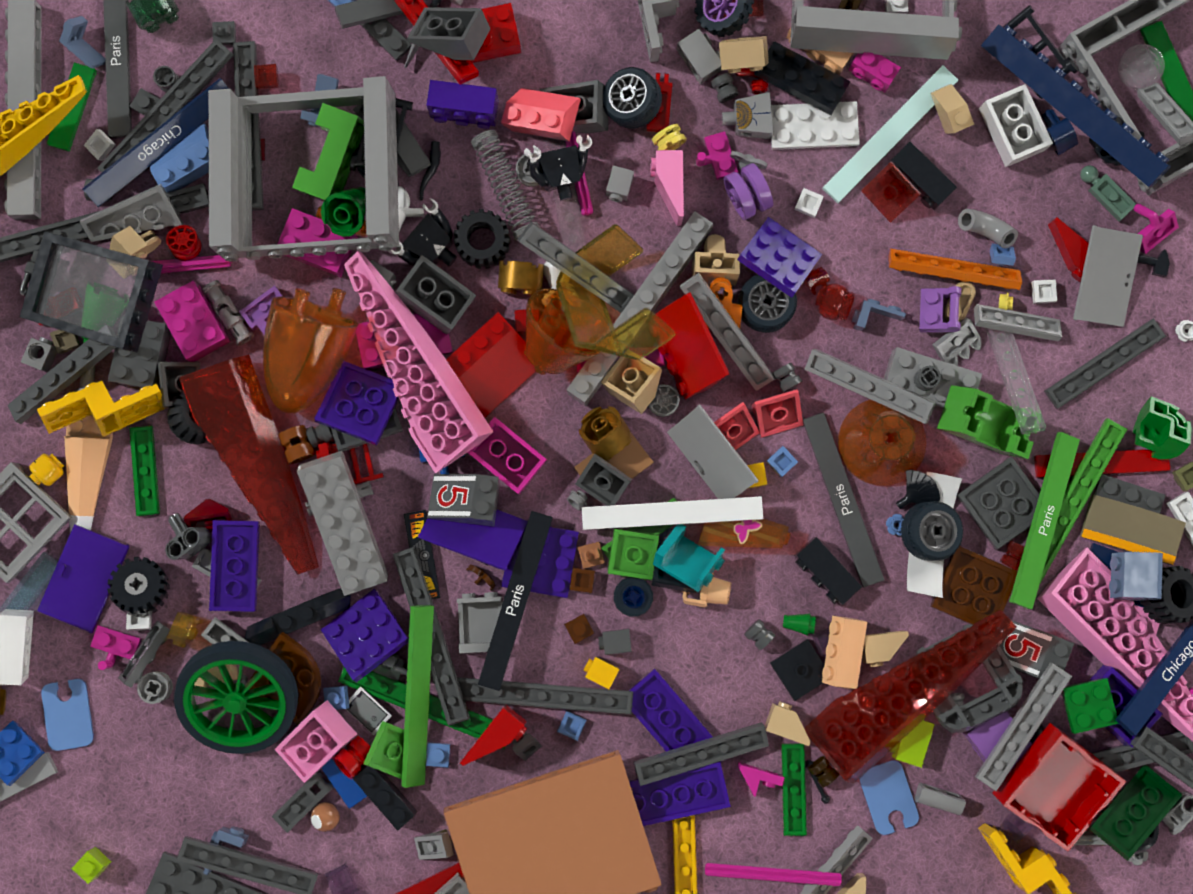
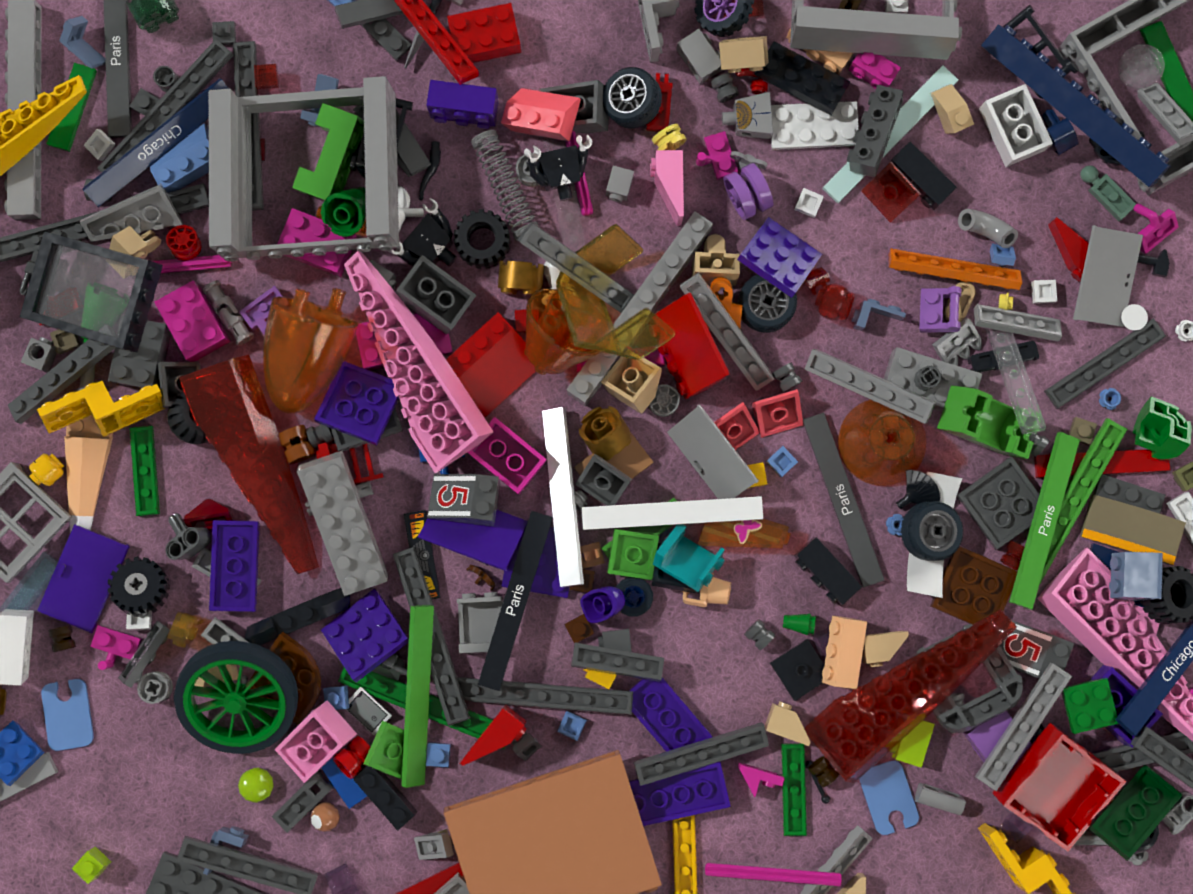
(62, 638): none -> dark brown wheel
(255, 785): none -> lime hair
(451, 31): dark grey slope -> none
(562, 497): none -> white tile
(602, 603): none -> dark purple piece
(617, 662): none -> dark grey plate
(875, 131): none -> dark grey brick
(987, 360): none -> black piece
(1039, 444): none -> dark grey wheel
(1082, 430): none -> dark tan plate
(1115, 398): none -> medium blue plate
(1134, 317): none -> white sticker

